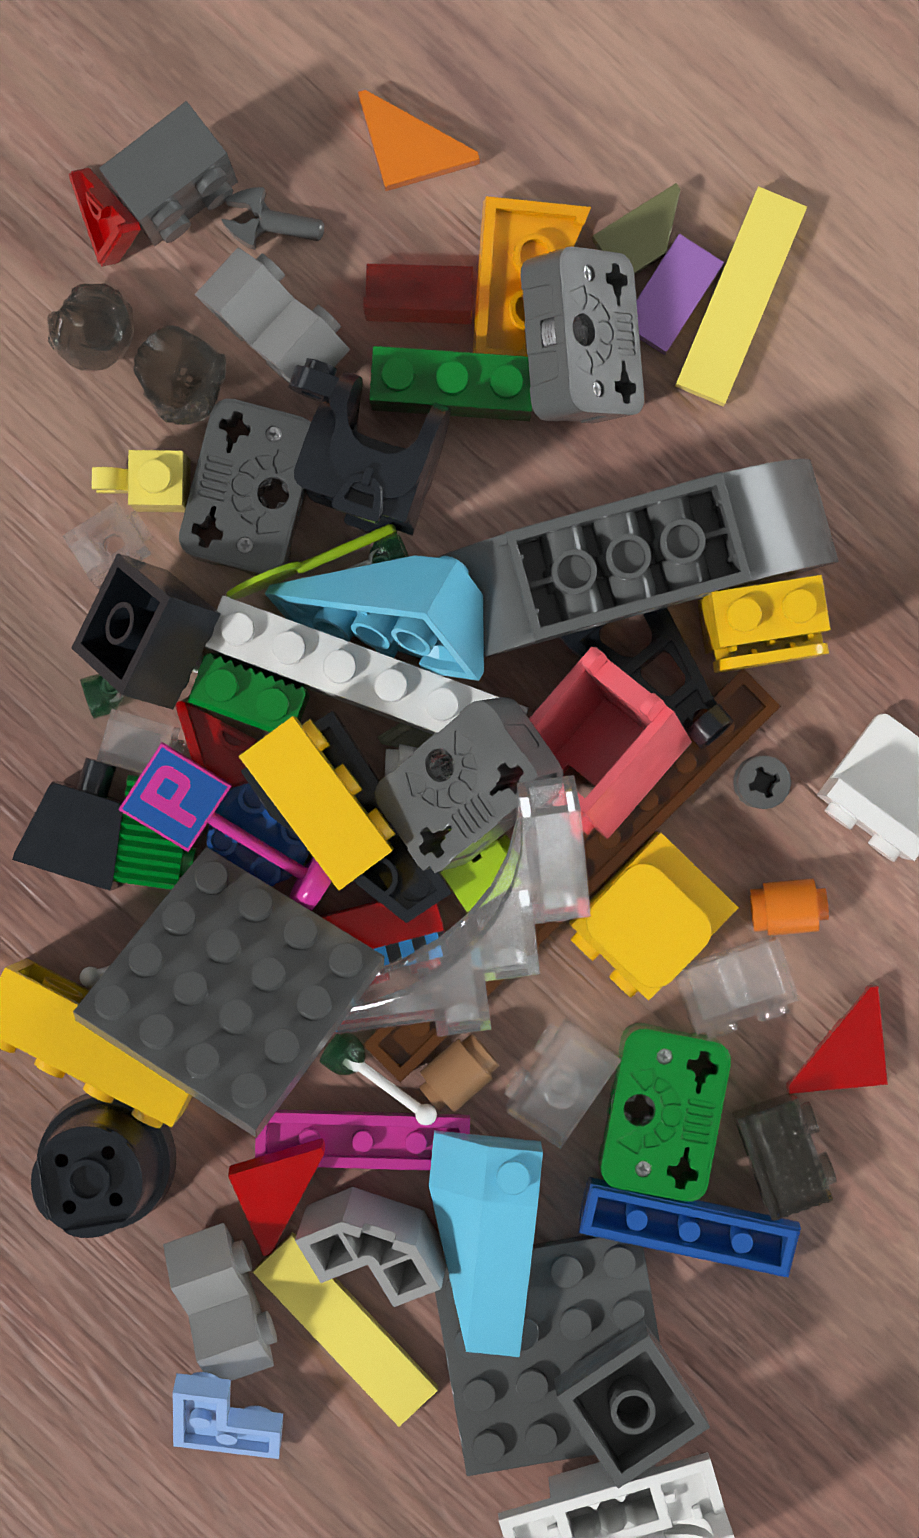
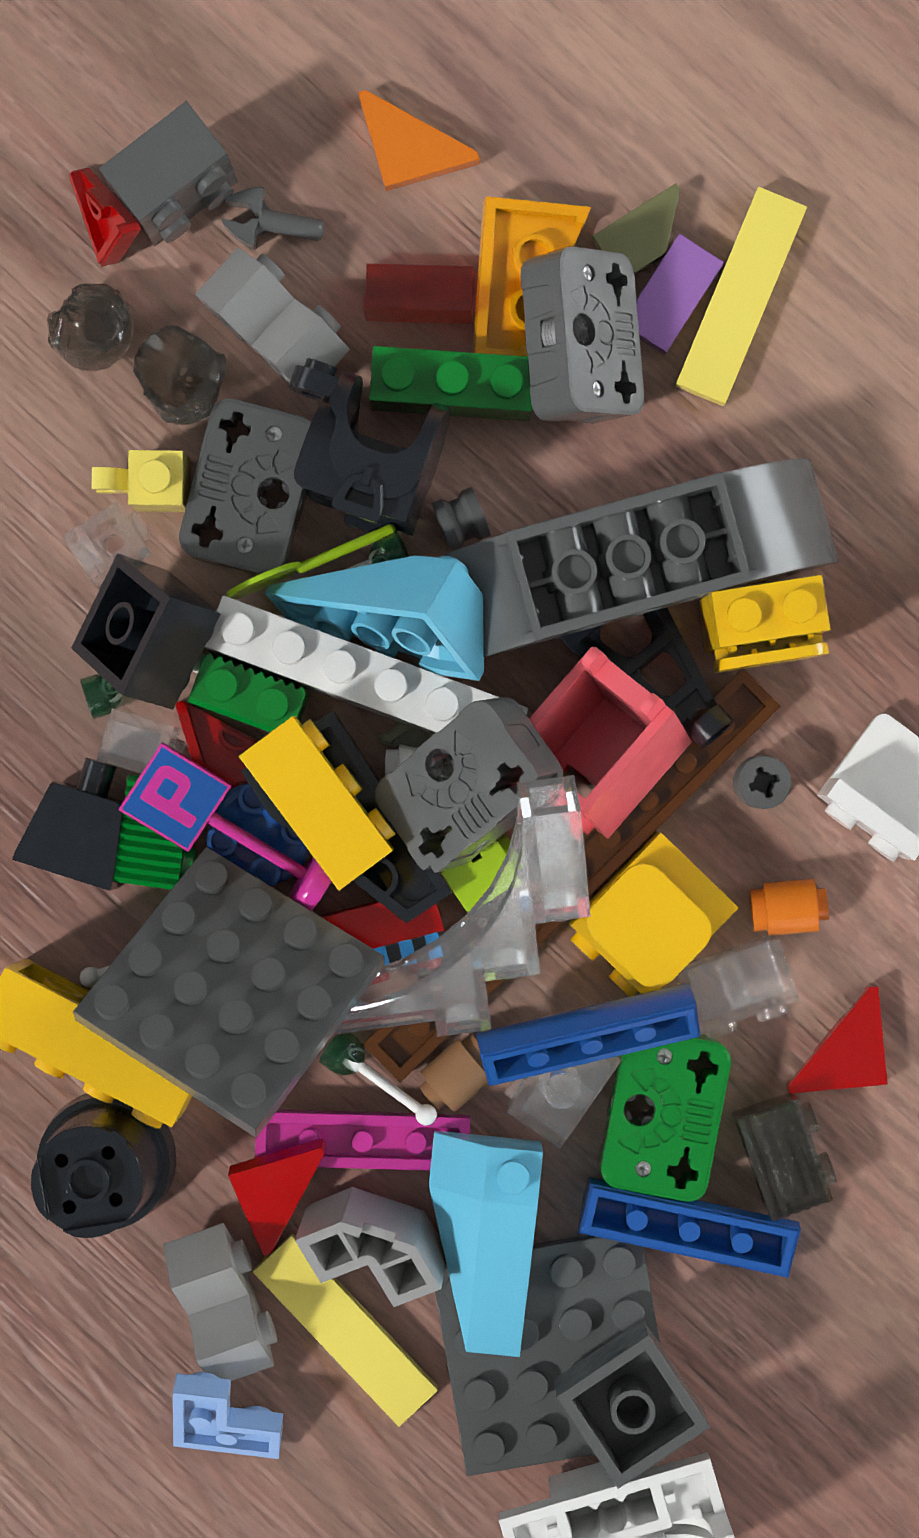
(461, 519): none -> dark grey wheel
(589, 1034): none -> blue brick

